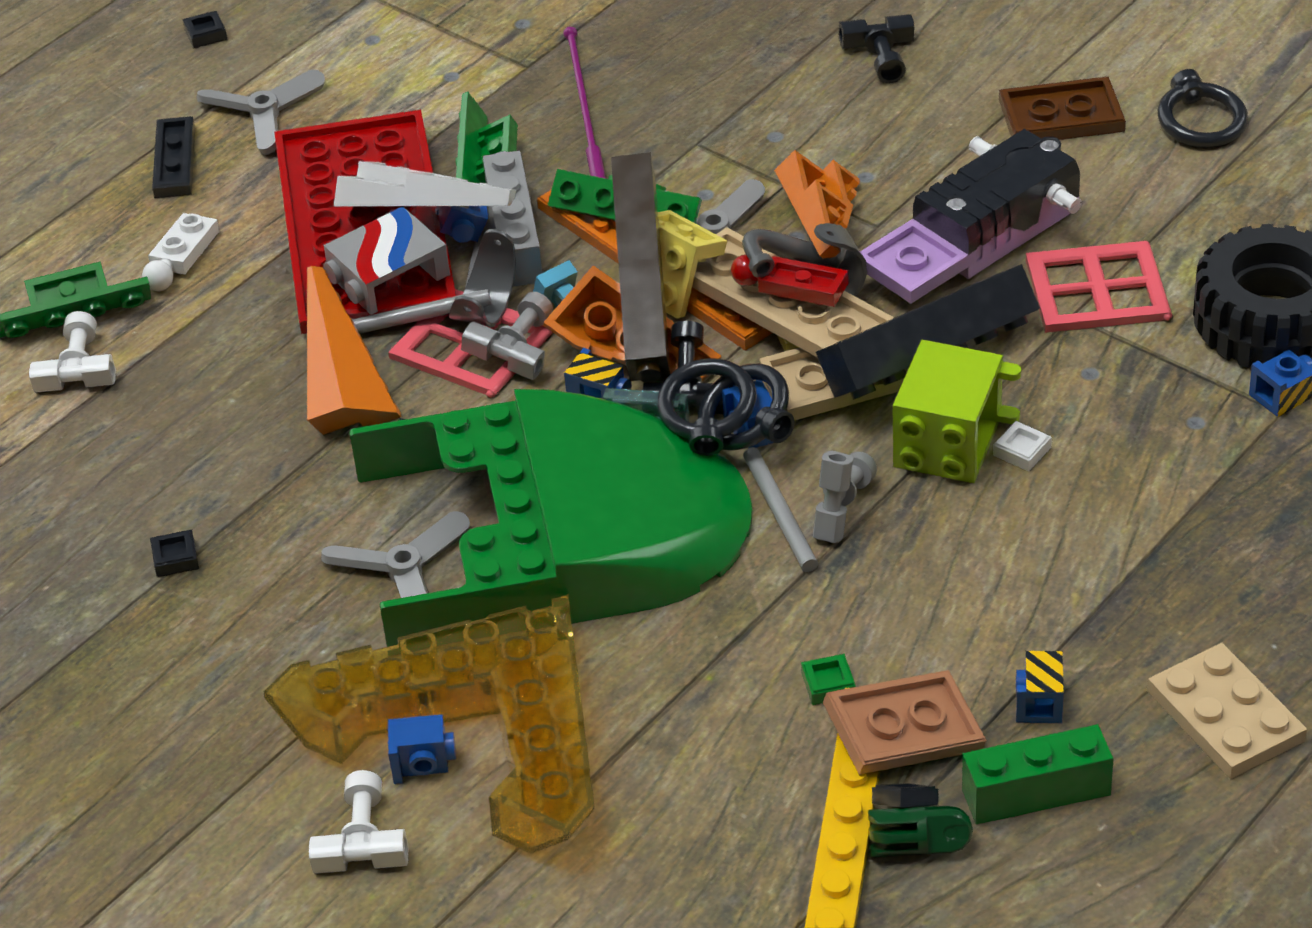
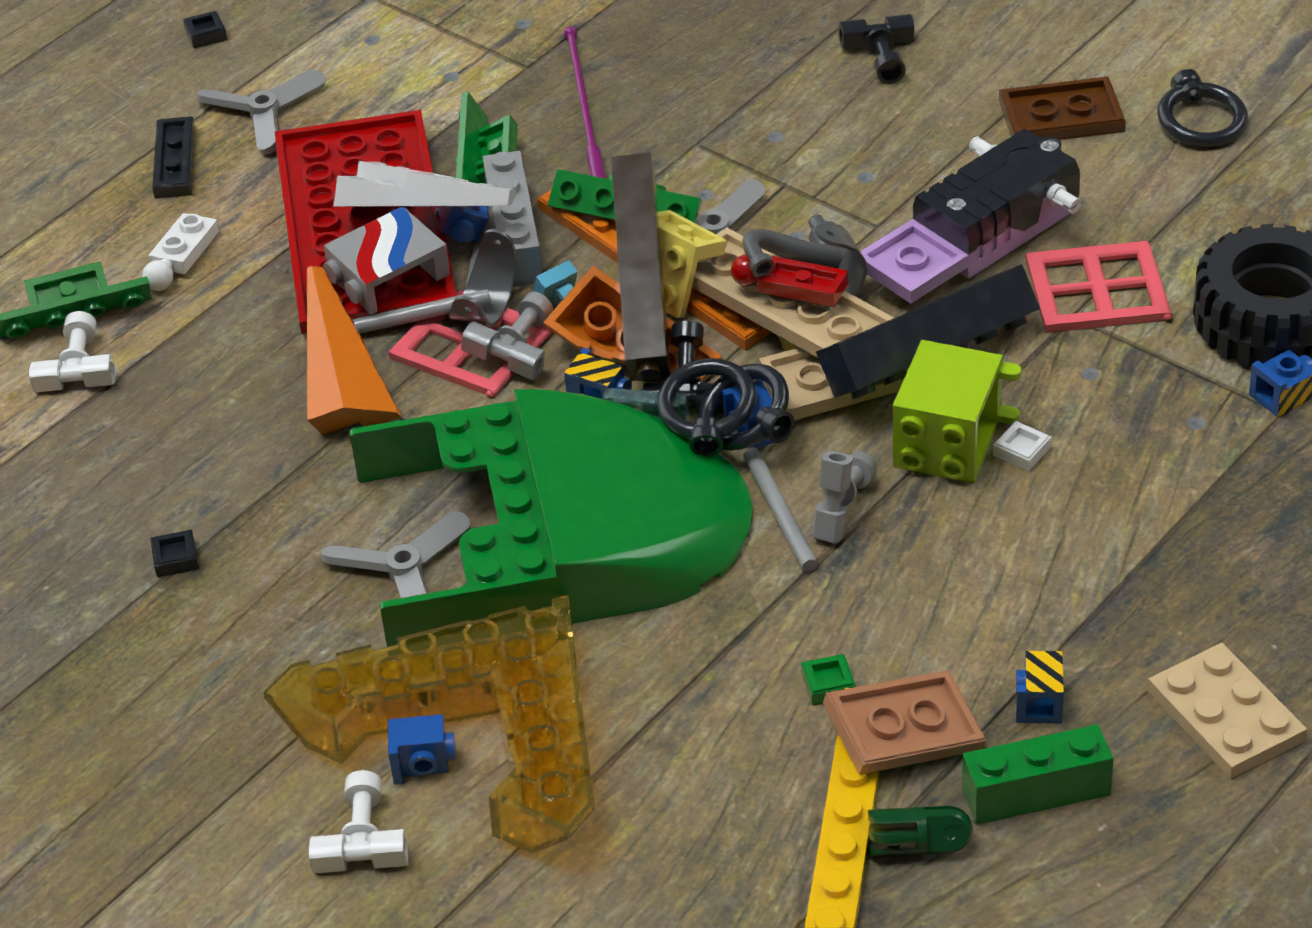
(818, 195): orange wedge -> none
(905, 795): black tile -> none

